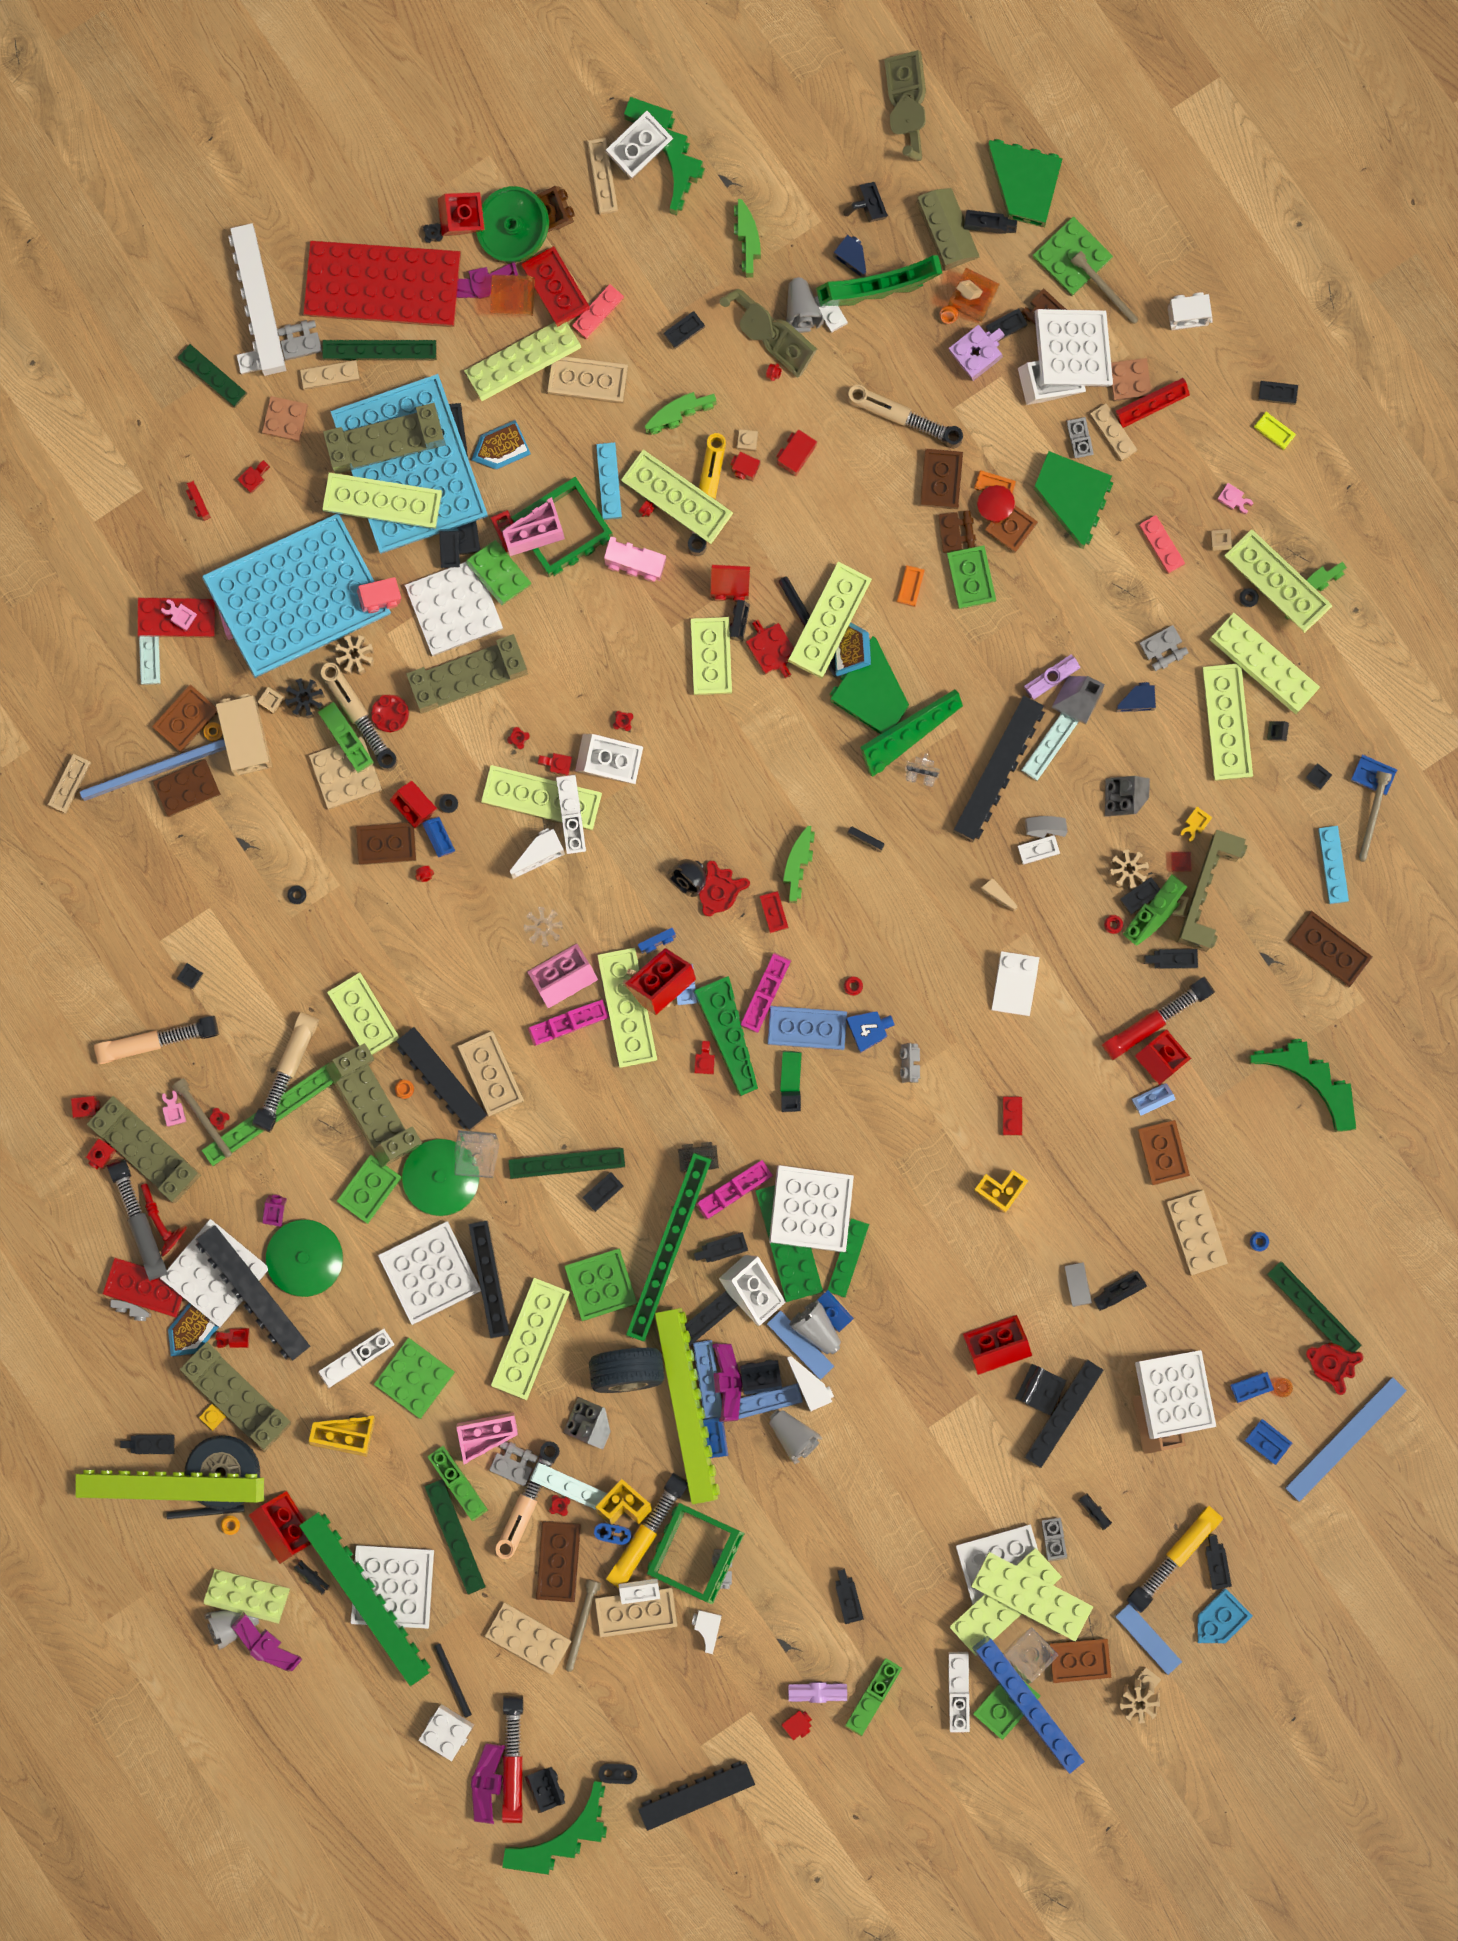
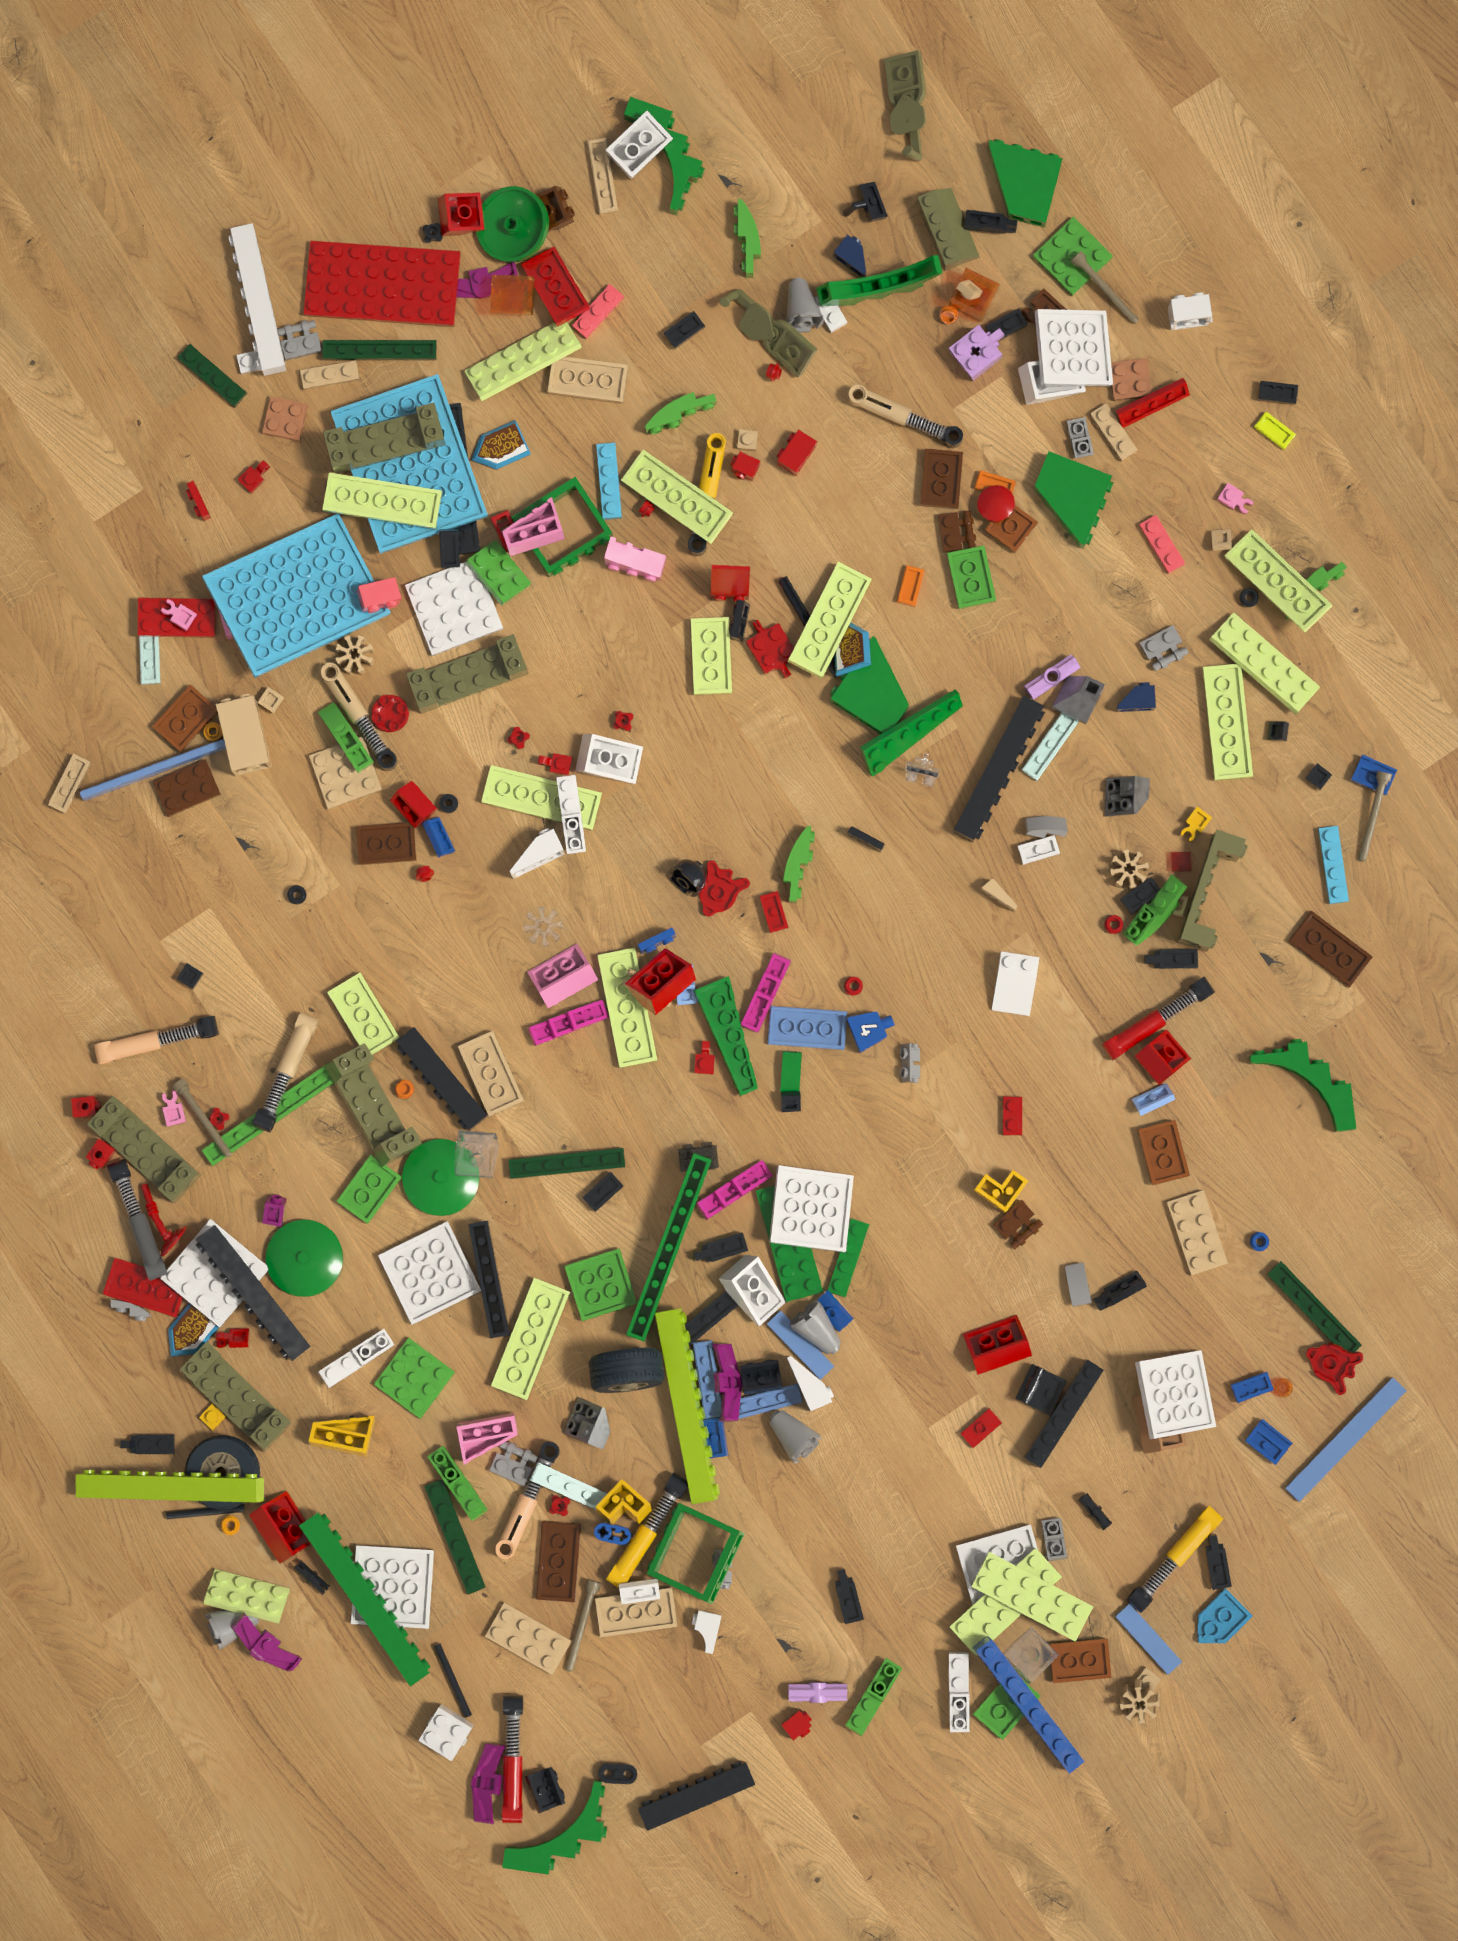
(306, 704): black gear -> none
(981, 1428): none -> red plate
(1014, 1220): none -> reddish brown plate

